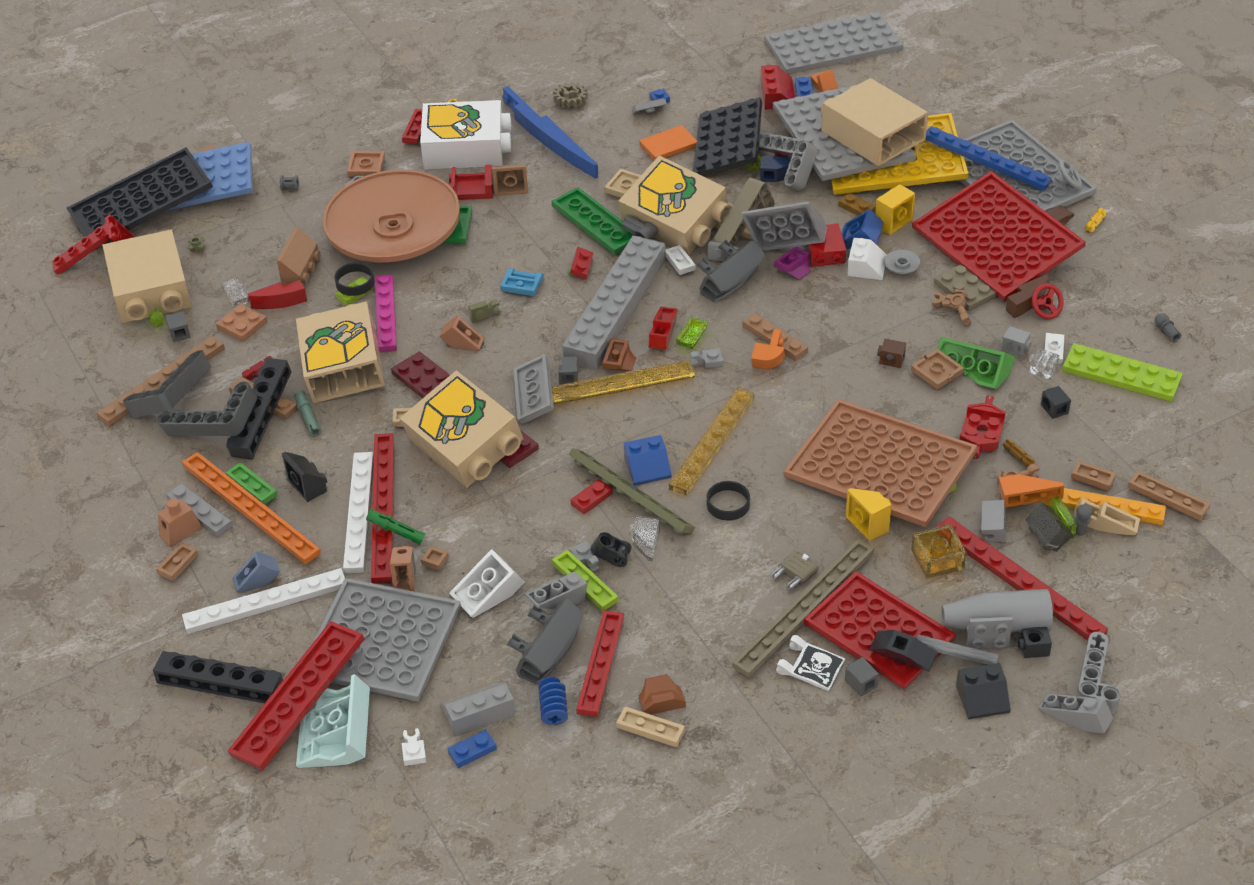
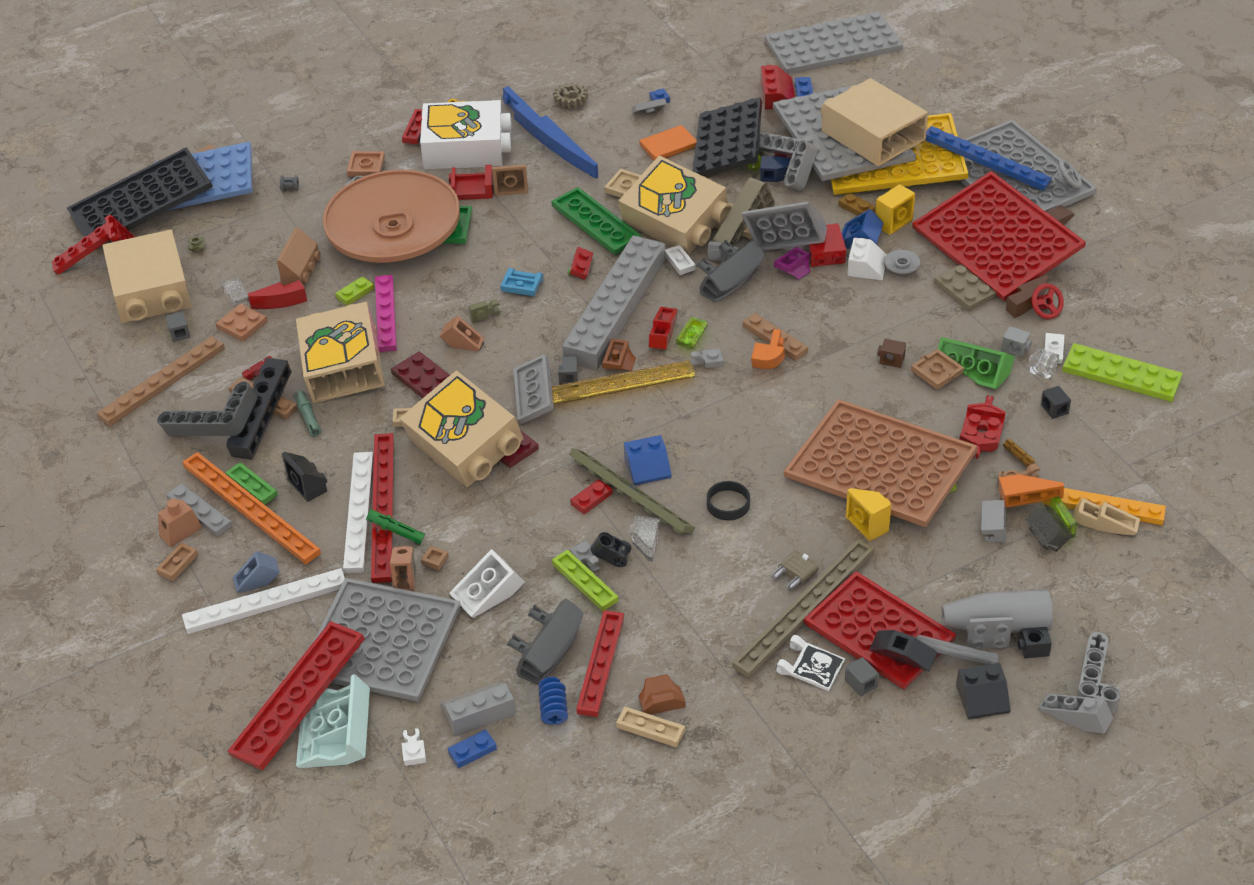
(156, 318): clear neon green plate -> none
(171, 390): dark grey beam -> none
(216, 677): black brick -> none
(355, 290): black tyre -> none
(567, 587): light grey slope -> none
(638, 228): dark grey piece -> none
(711, 441): clear yellow plate -> none
(824, 81): orange slope -> none
(938, 551): clear yellow brick -> none
(954, 301): medium nougat piece -> none
(1023, 580): red plate -> none
(1082, 518): dark grey pin -> none
(1093, 475): medium nougat plate -> none
(1095, 220): yellow axle -> none
(1167, 326): dark grey pin -> none
(1169, 495): medium nougat plate -> none

